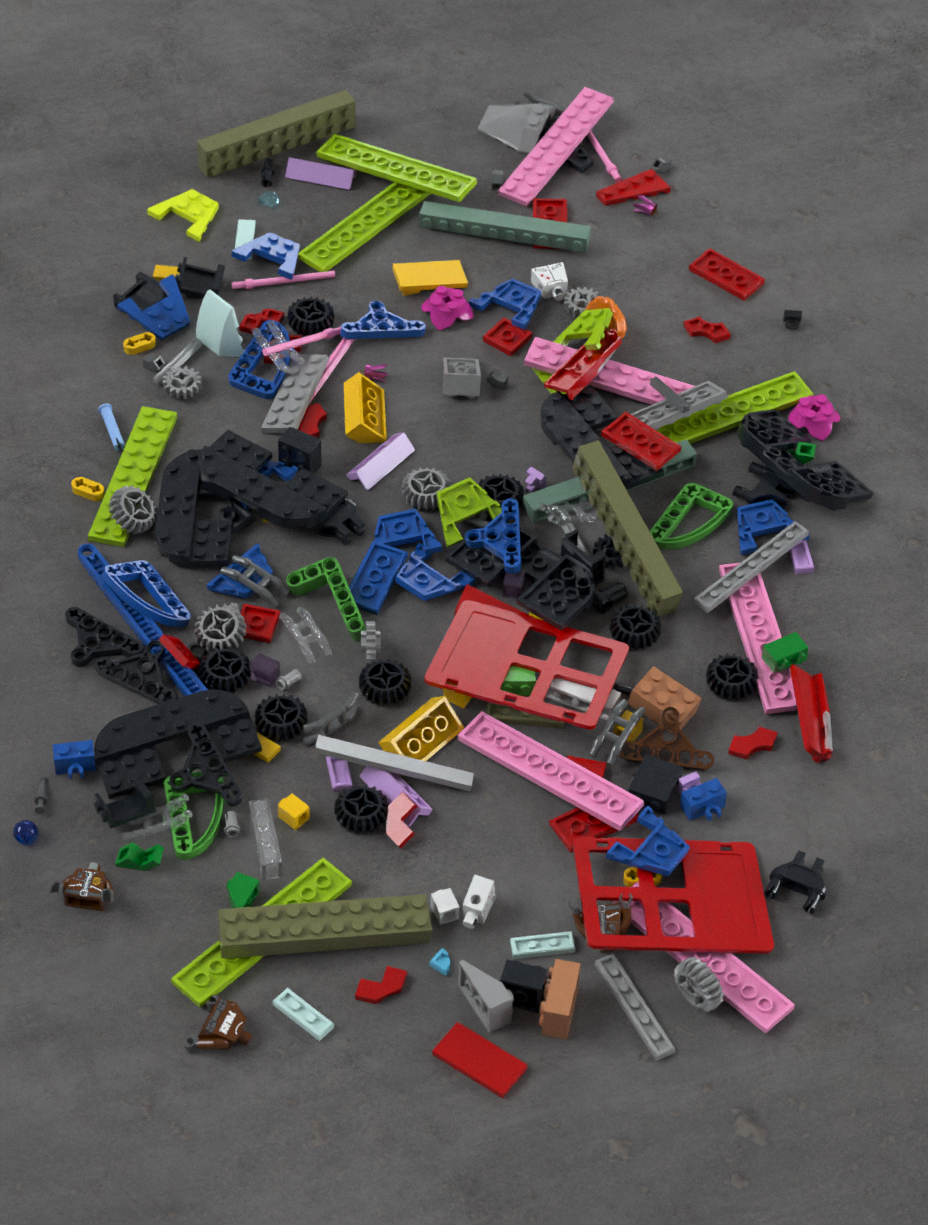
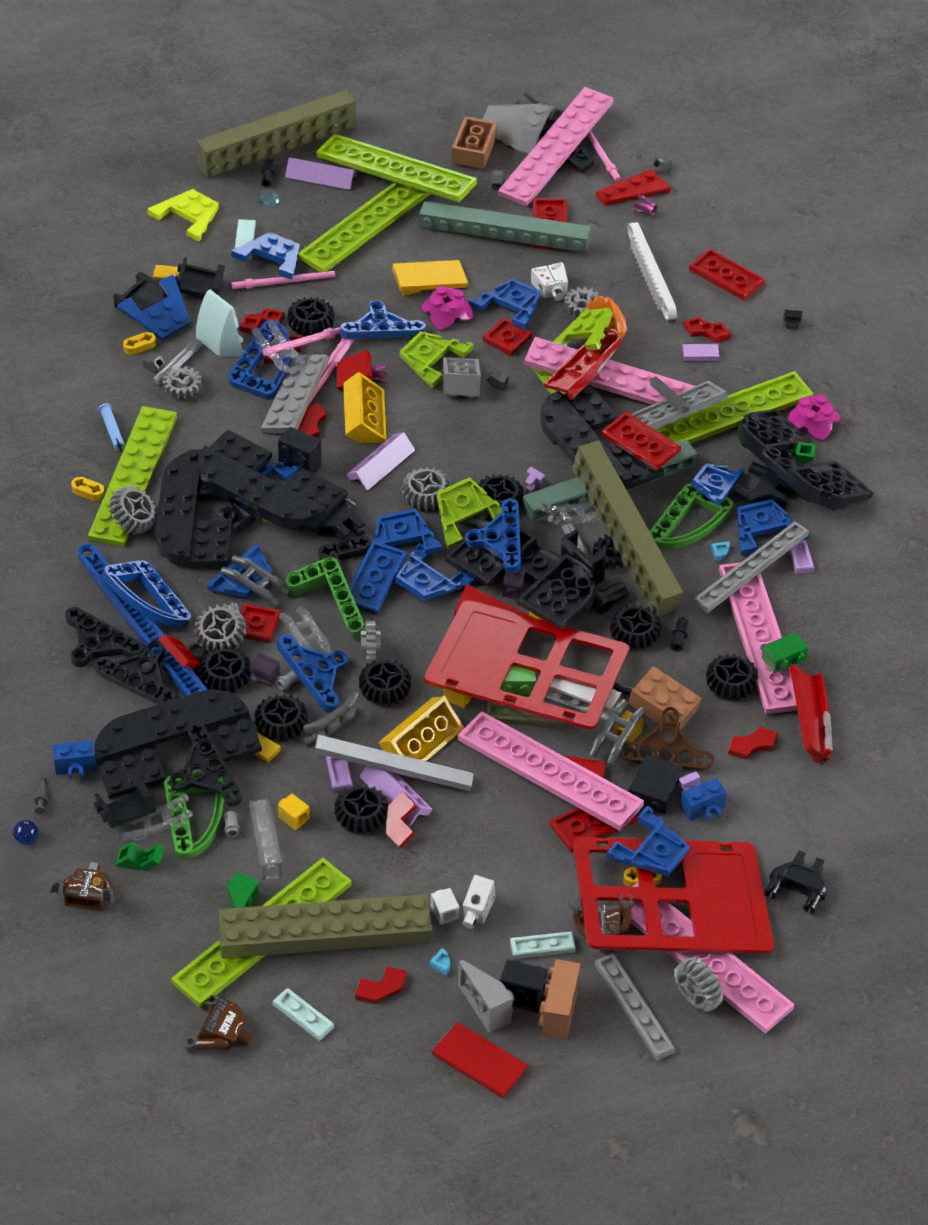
(310, 662): none -> blue beam
(349, 543): none -> black beam
(350, 366): none -> red tile
(426, 350): none -> lime wing
(474, 142): none -> nougat brick
(651, 272): none -> white gear
(679, 634): none -> black axle
(700, 352): none -> lavender tile
(716, 481): none -> blue wing
(720, 550): none -> medium azure tile

